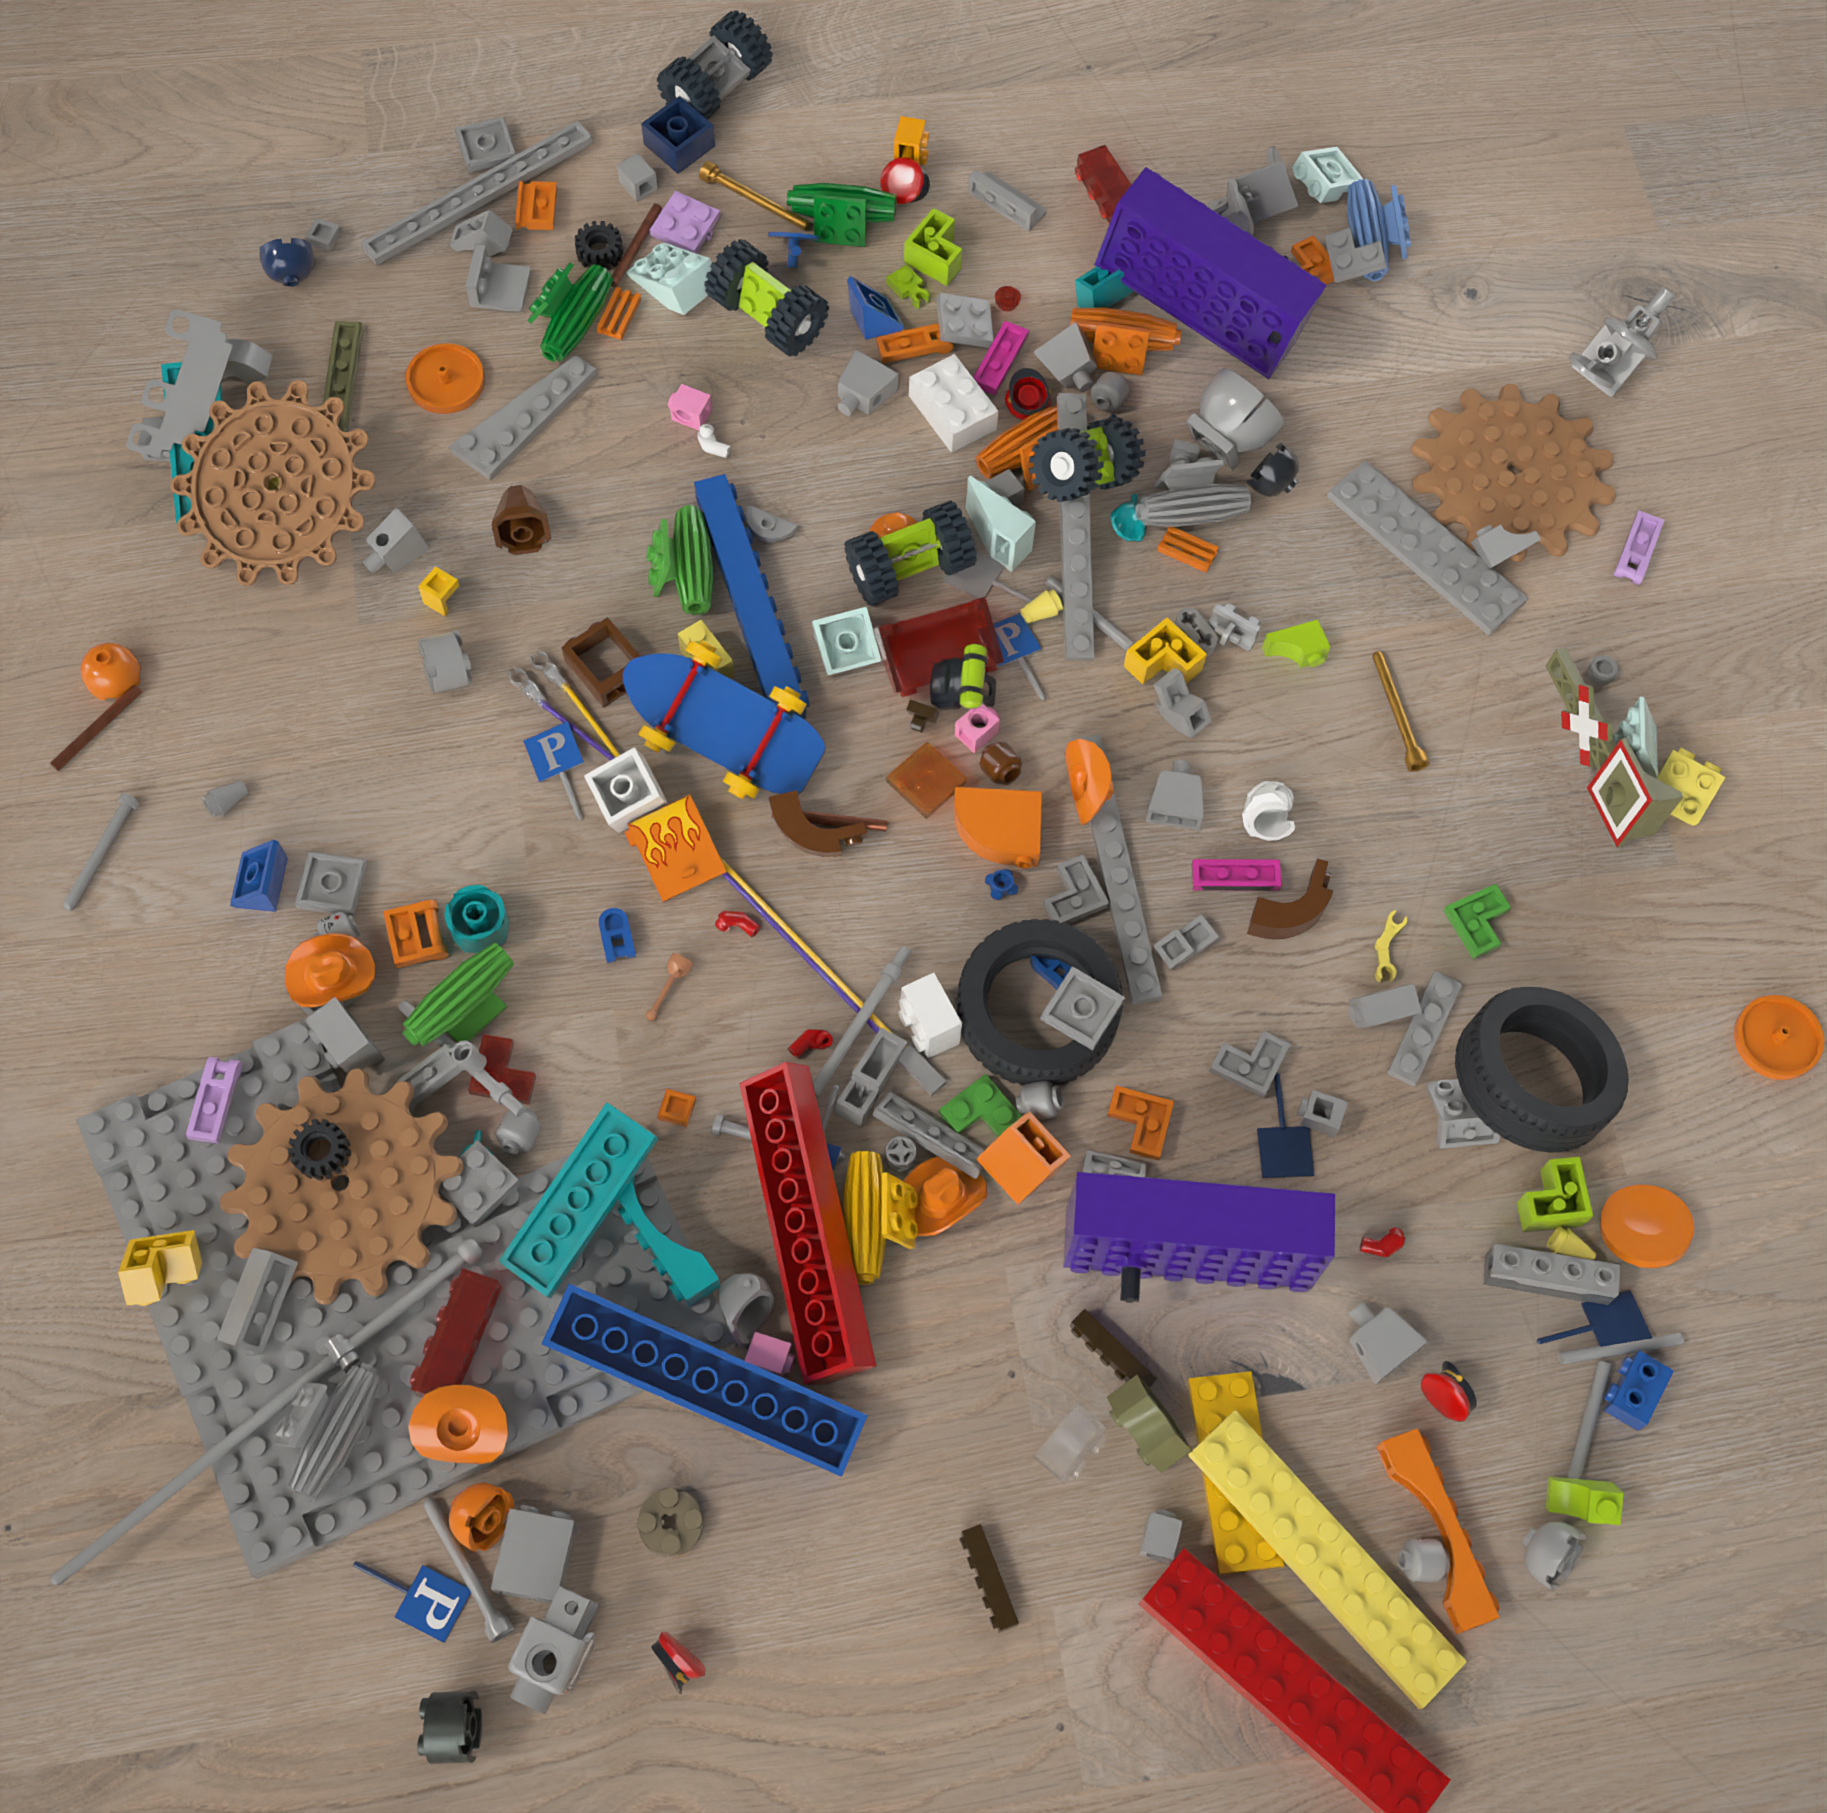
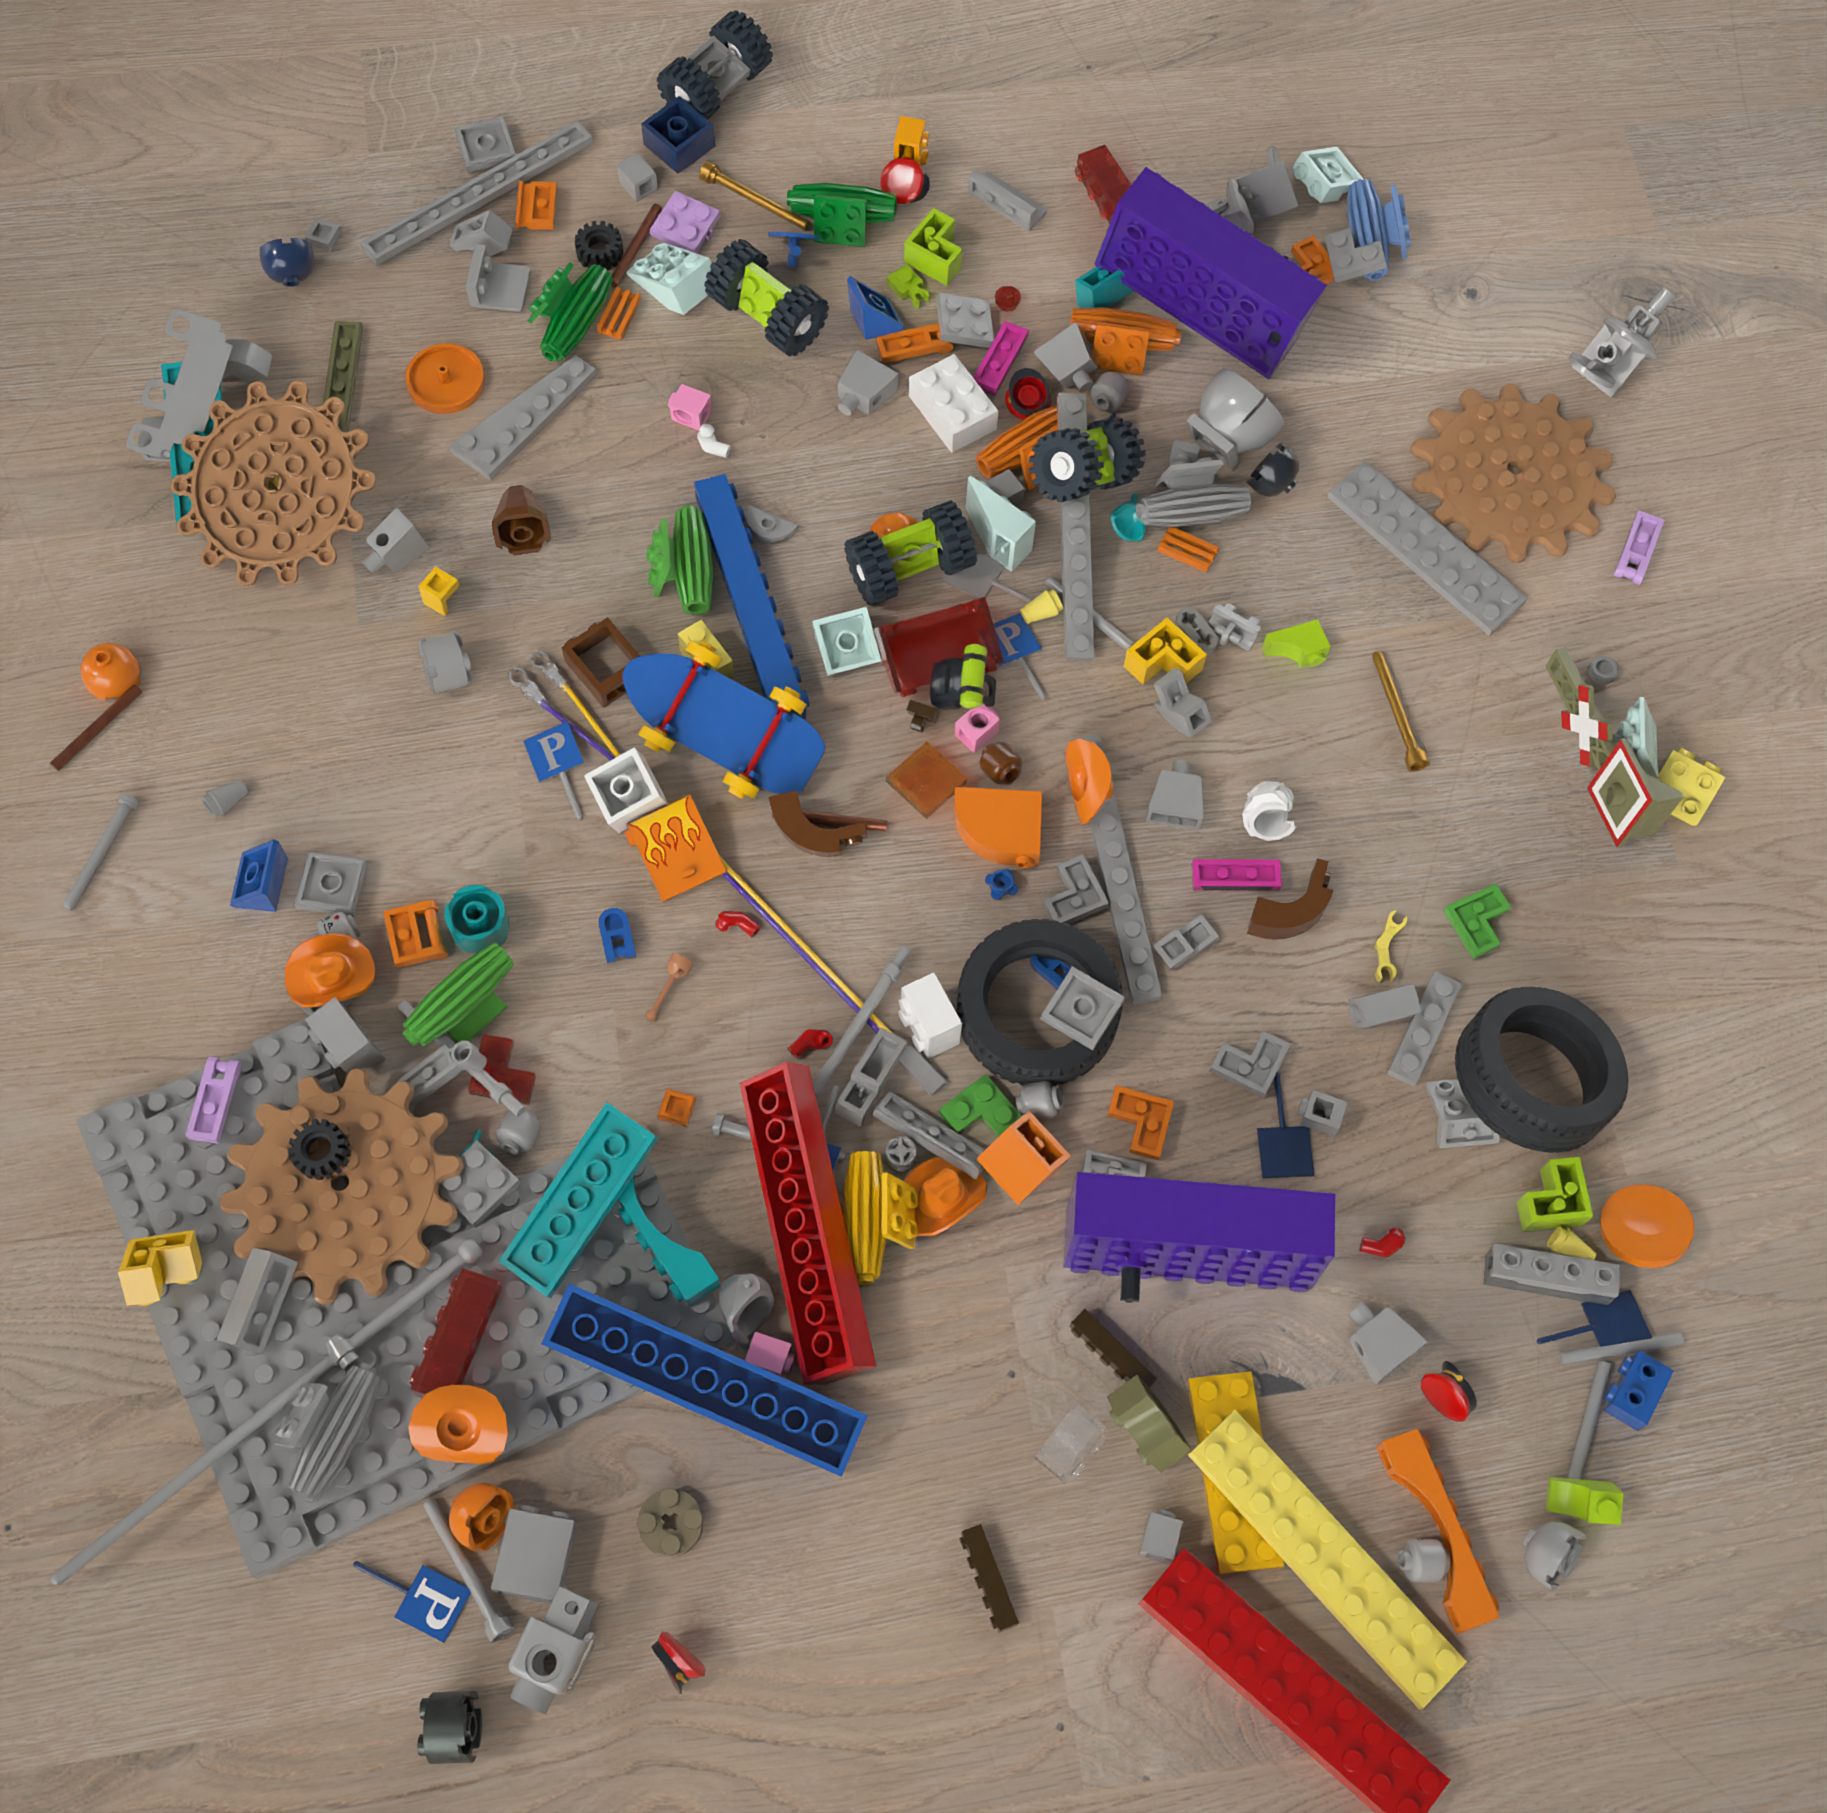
(1498, 544): light grey arch -> none
(1779, 1037): orange piece -> none

